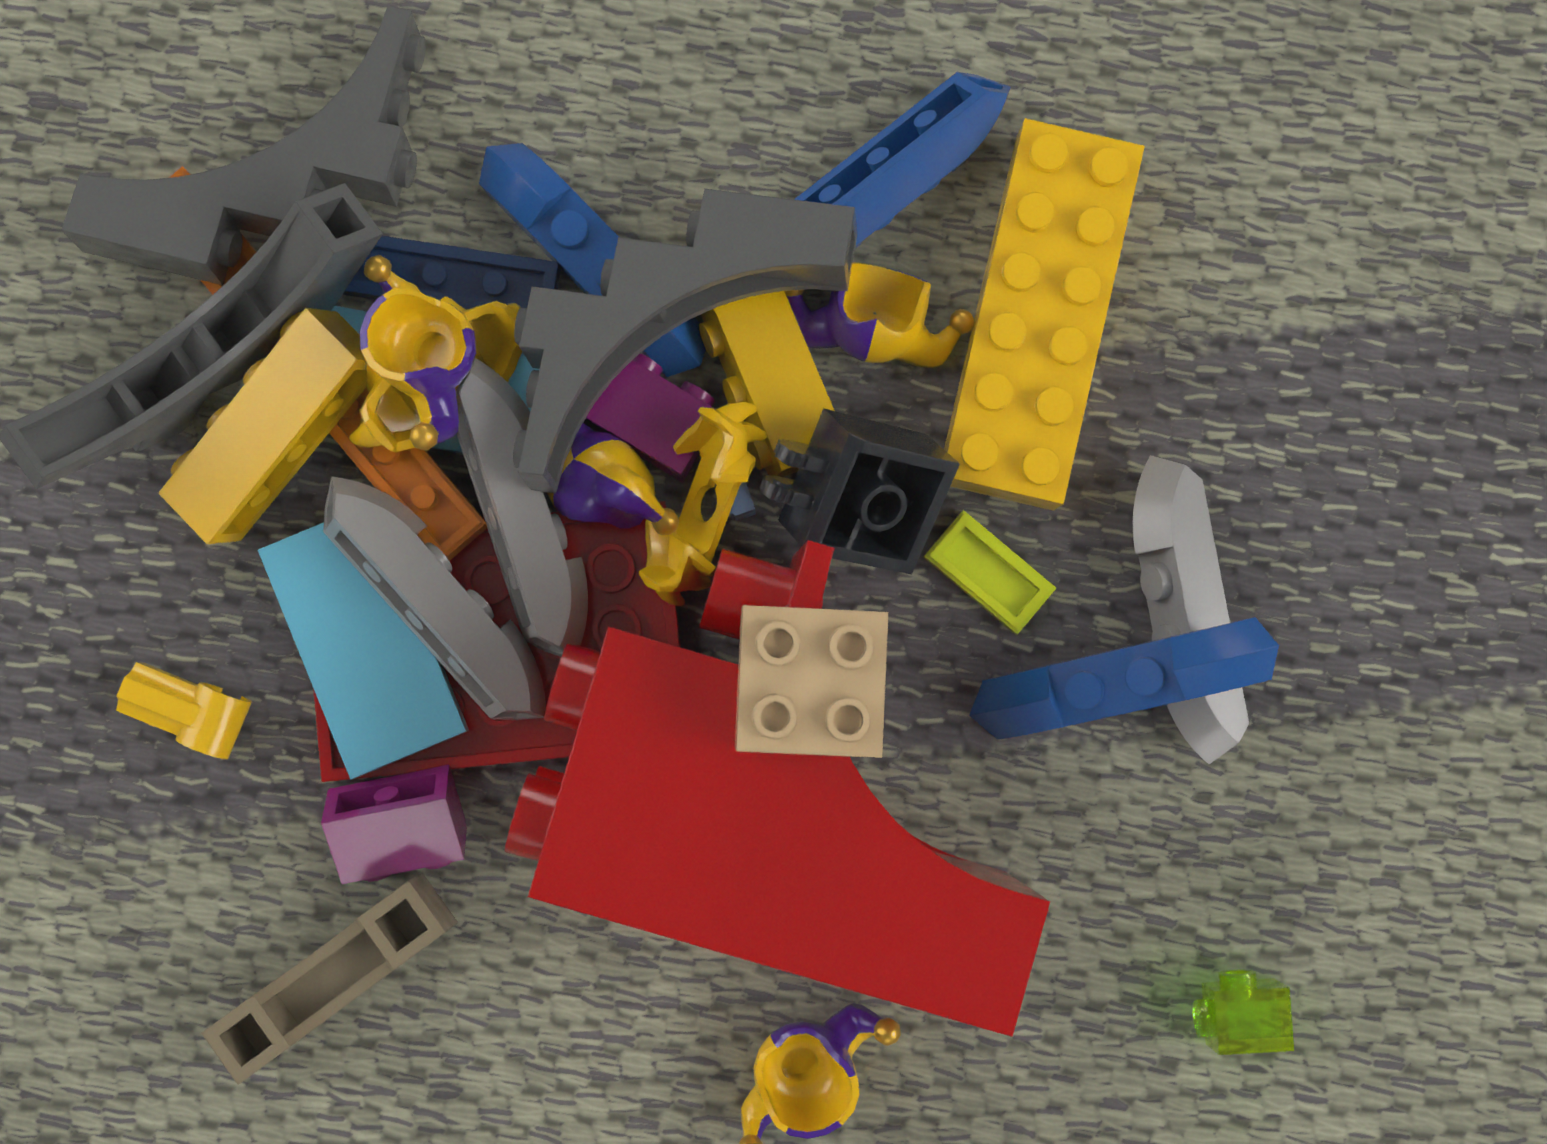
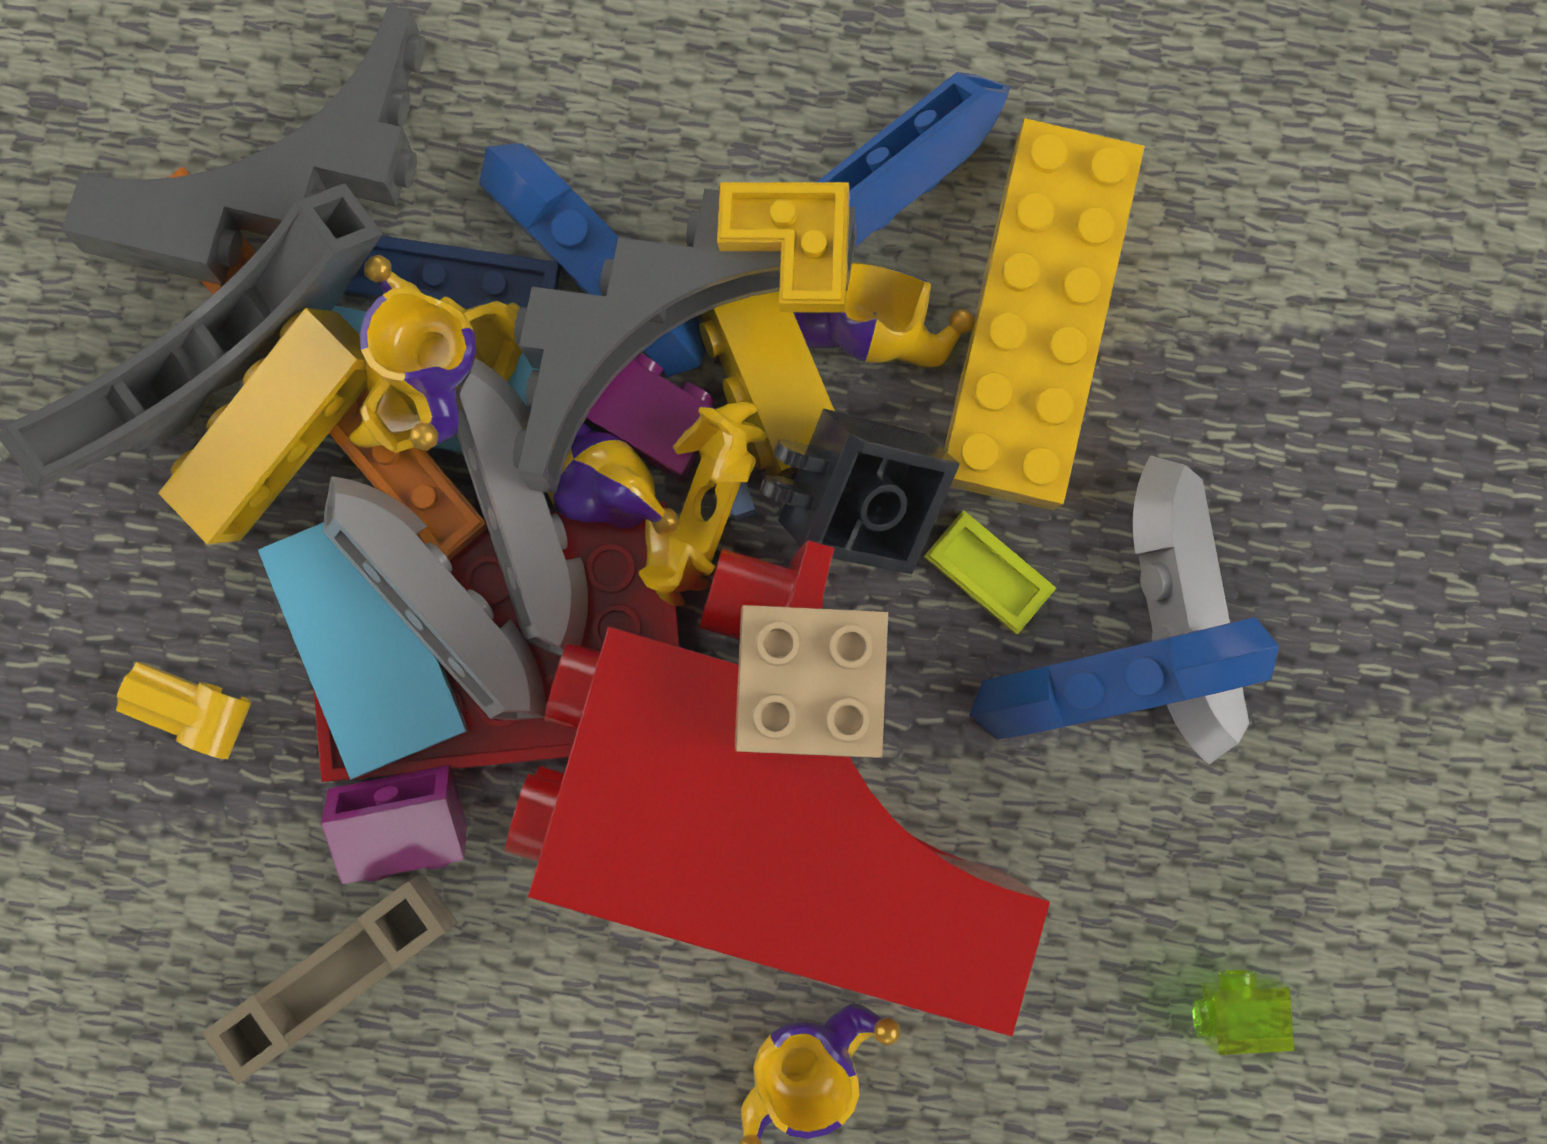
(804, 224): none -> yellow tile

